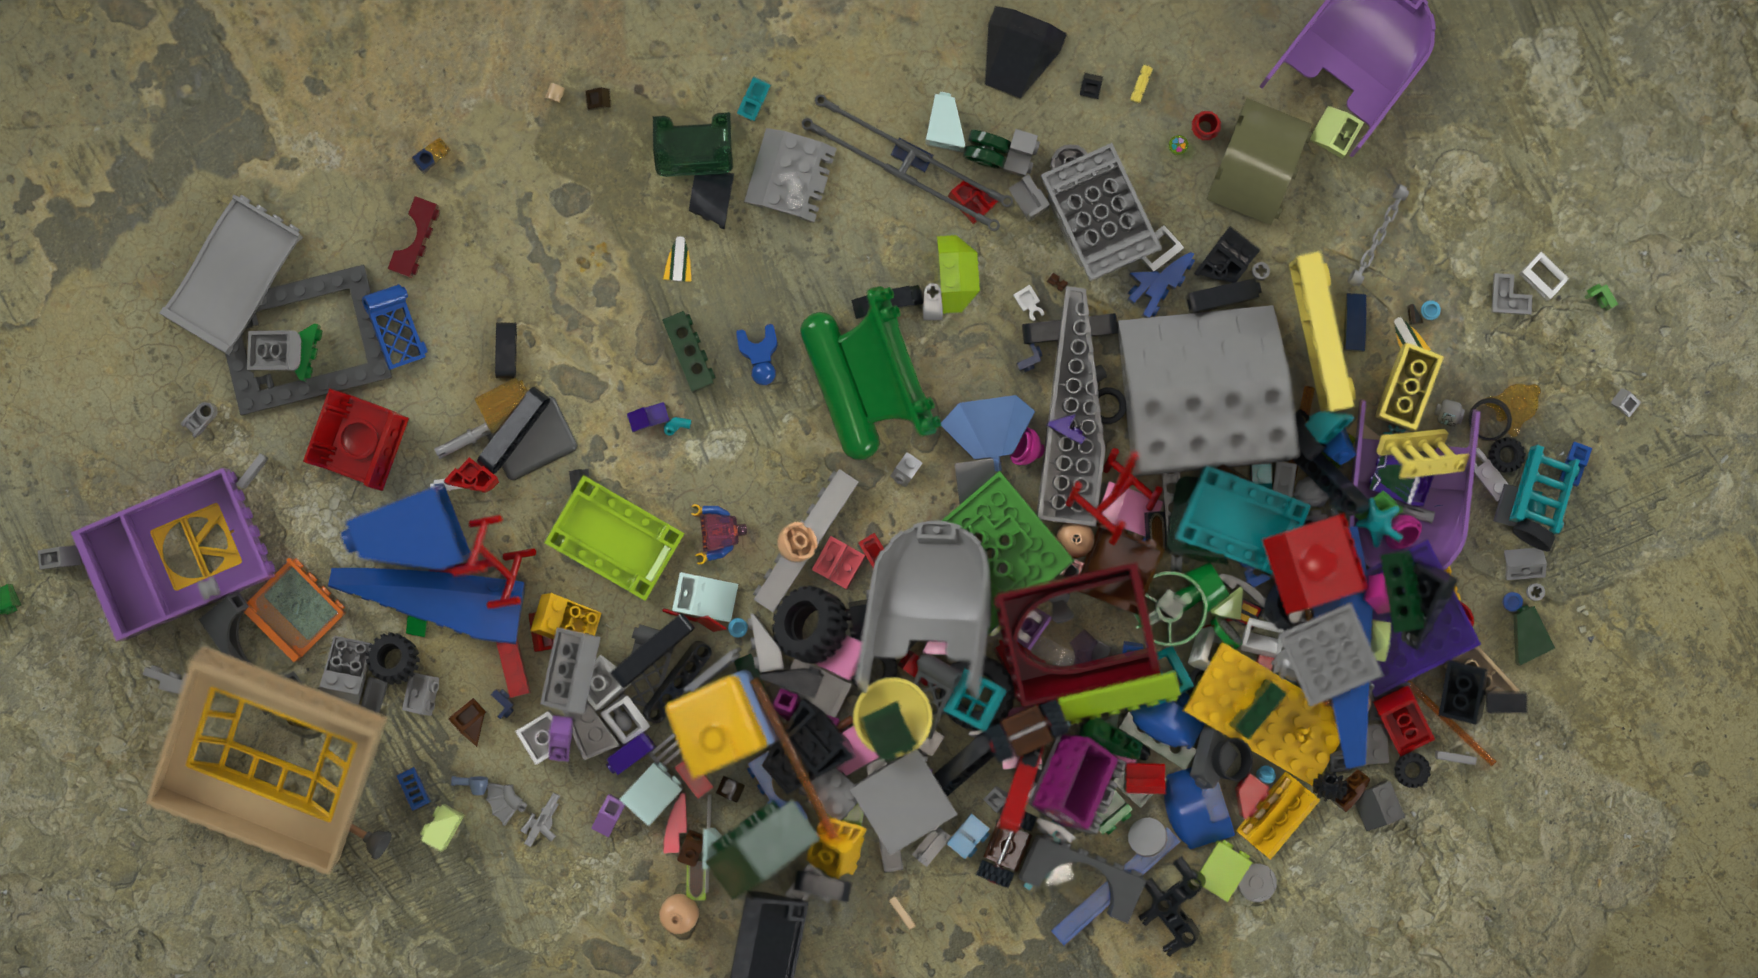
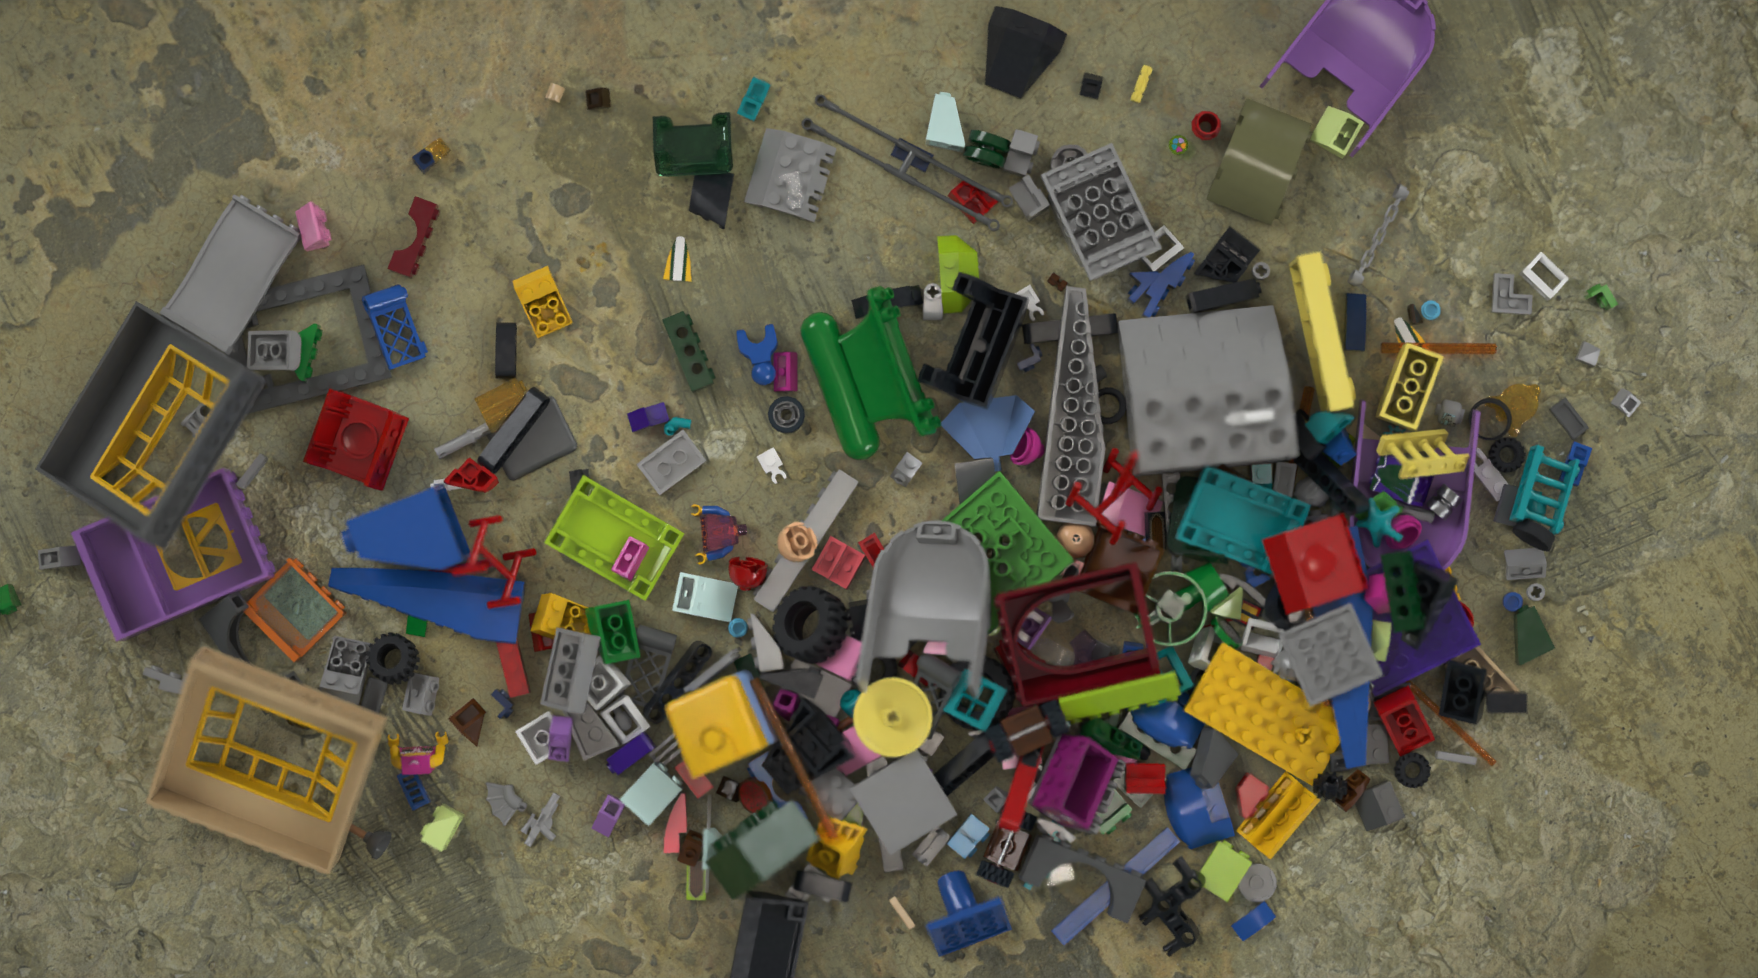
(118, 405): none -> dark grey panel
(209, 588): light grey wheel -> none
(312, 227): none -> bright pink slope
(417, 759): none -> torso
(477, 784): sand blue bar -> none
(542, 301): none -> yellow slope
(617, 631): none -> green slope
(630, 558): none -> dark pink slope
(652, 650): black beam -> none
(671, 462): none -> light grey plate
(679, 914): light nougat cylinder -> none
(705, 621): red piece -> none
(747, 573): none -> red cylinder
(754, 794): none -> tile
(770, 462): none -> white plate
(778, 407): none -> wheel
(786, 371): none -> dark pink slope
(849, 700): none -> teal head
(888, 732): dark green panel -> none
(966, 920): none -> blue piece
(982, 345): none -> black wedge
(1062, 426): dark purple slope -> none
(1147, 837): light grey tile -> none
(1245, 418): none -> white piece
(1246, 759): black tyre -> none
(1253, 921): none -> blue slope
(1266, 700): dark green arch -> none
(1266, 774): medium azure plate -> none
(1444, 348): none -> clear orange axle
(1444, 502): none -> flat silver wheel
(1569, 418): none -> dark grey tile
(1588, 354): none -> light grey slope

